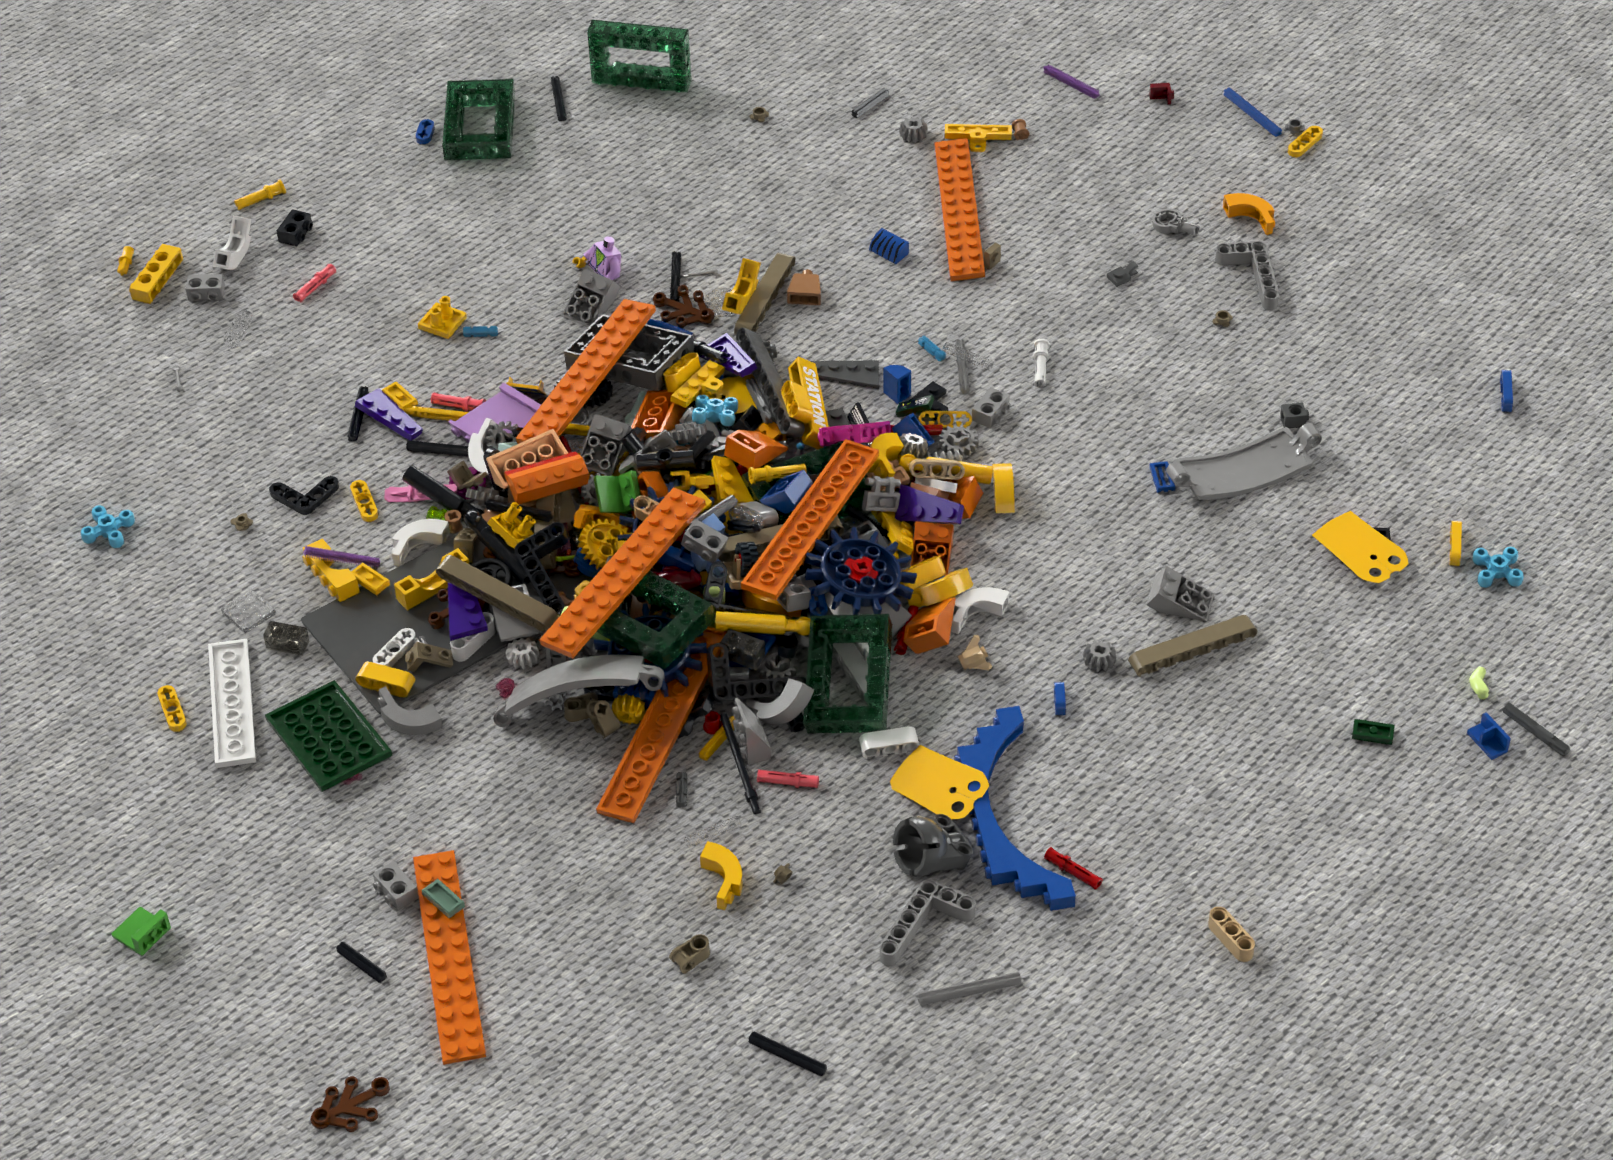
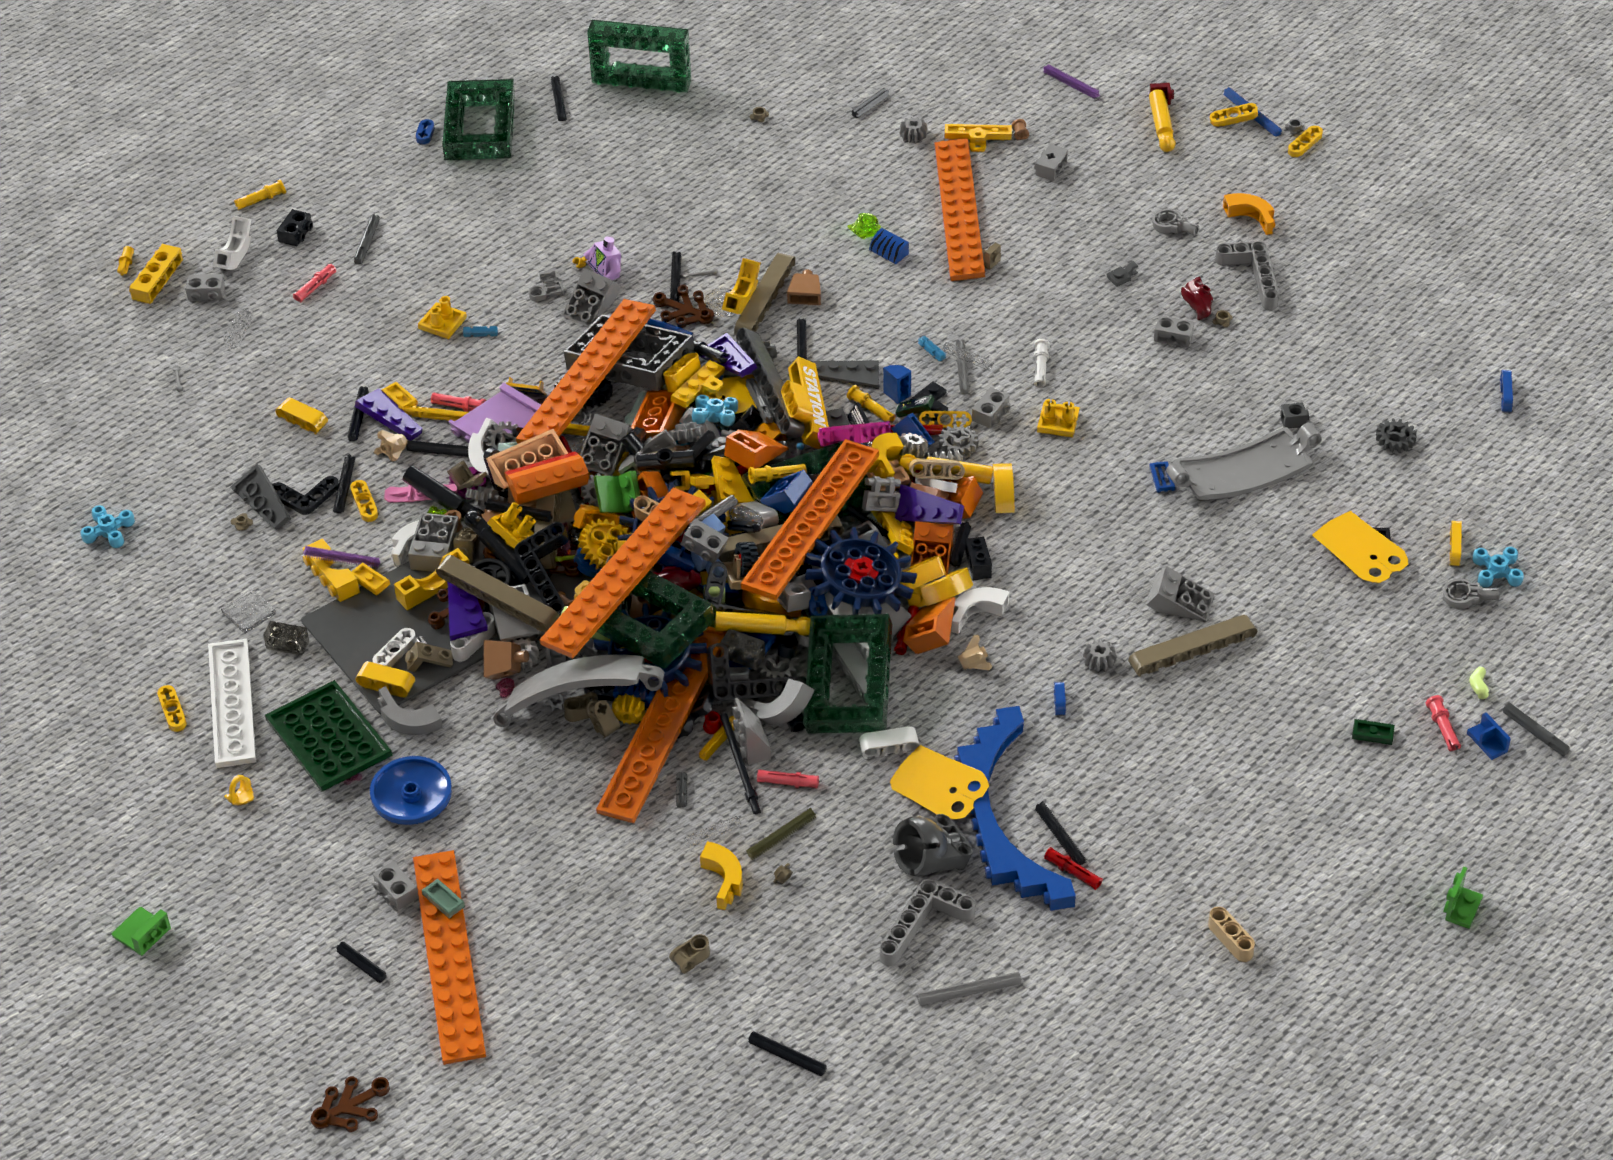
(244, 793): none -> yellow piece
(261, 496): none -> dark grey wing
(302, 415): none -> yellow beam
(344, 483): none -> black axle
(366, 239): none -> dark grey axle
(391, 444): none -> tan rock
(410, 790): none -> blue dish
(432, 541): none -> light grey slope
(502, 659): none -> medium nougat torso
(551, 288): none -> light grey piece
(780, 833): none -> olive axle
(801, 338): none -> black axle
(865, 225): none -> clear neon green piece
(865, 400): none -> yellow pin
(959, 547): none -> black axle
(978, 558): none -> black brick
(1051, 162): none -> light grey brick
(1058, 418): none -> yellow plate
(1061, 835): none -> black axle
(1162, 120): none -> yellow piece
(1174, 331): none -> light grey brick
(1198, 297): none -> dark red animal
(1245, 108): none -> yellow beam
(1396, 435): none -> dark grey gear
(1441, 716): none -> coral pin
(1462, 902): none -> bright green bracket
(1474, 595): none -> light grey pin

